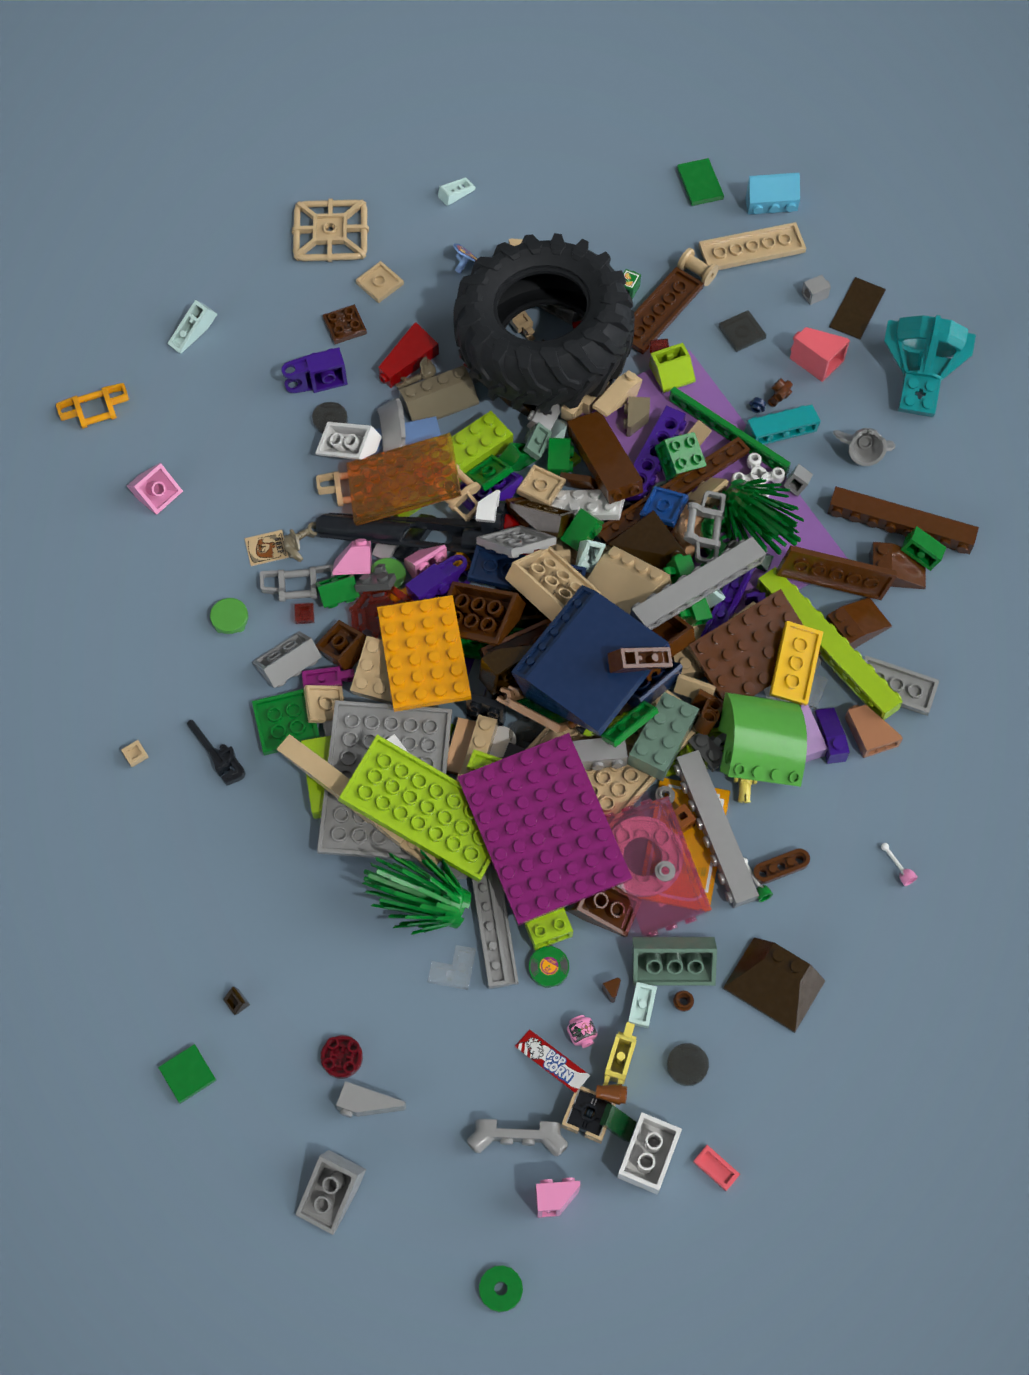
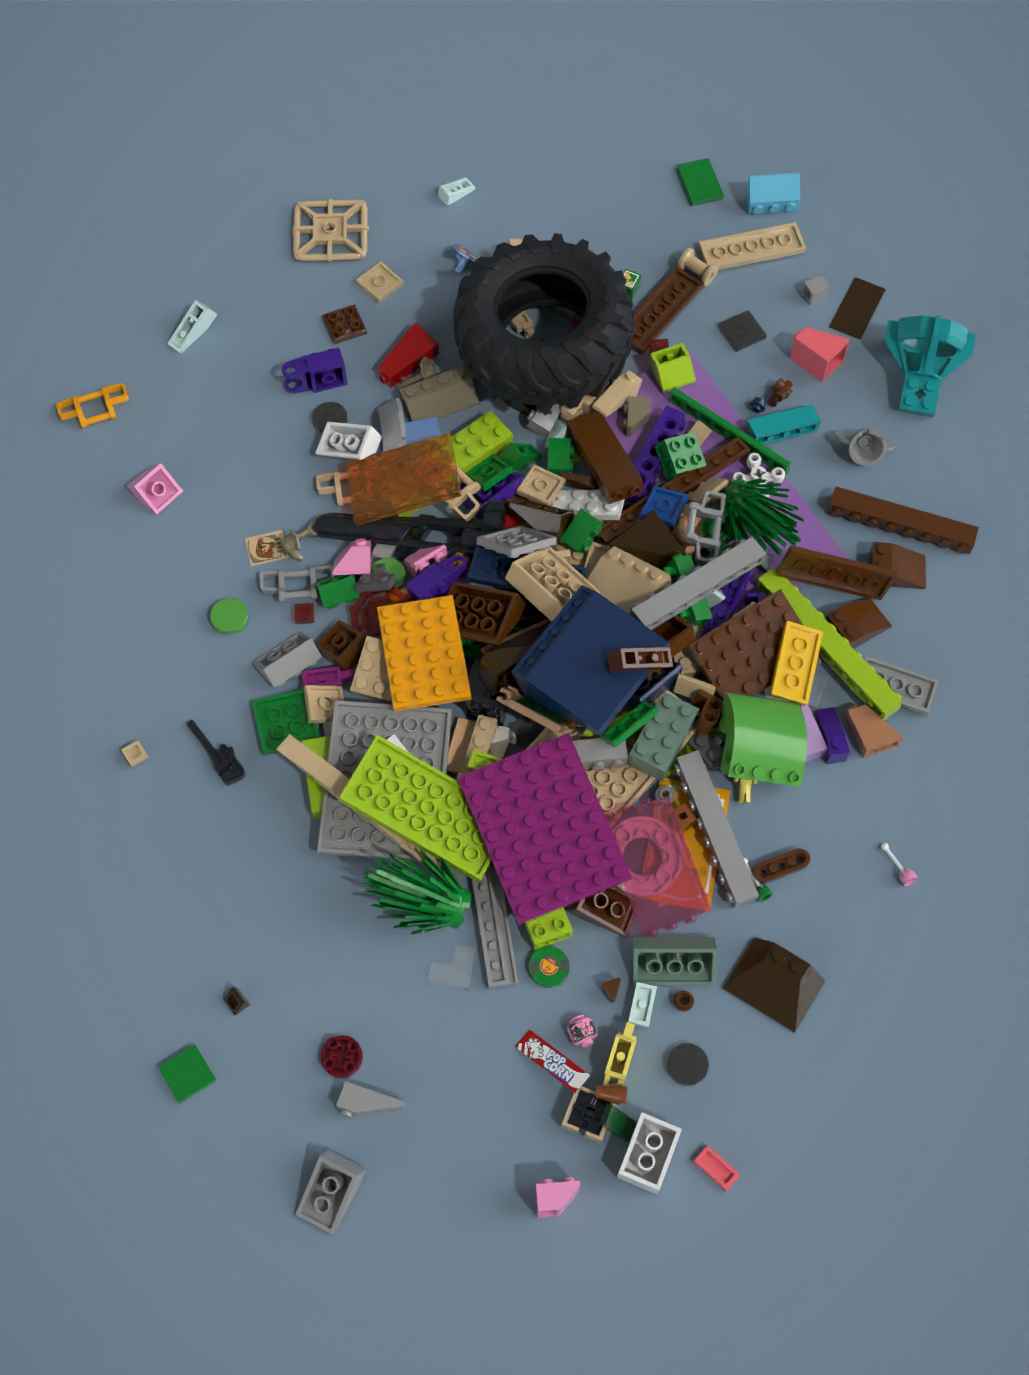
(487, 507): white slope -> none
(487, 1132): light grey plate -> none
(497, 1275): green tile -> none
(536, 440): sand green plate -> none
(589, 554): light aqua slope -> none
(660, 875): light grey plate -> none
(798, 480): light grey brick -> none
(923, 548): green brick -> none

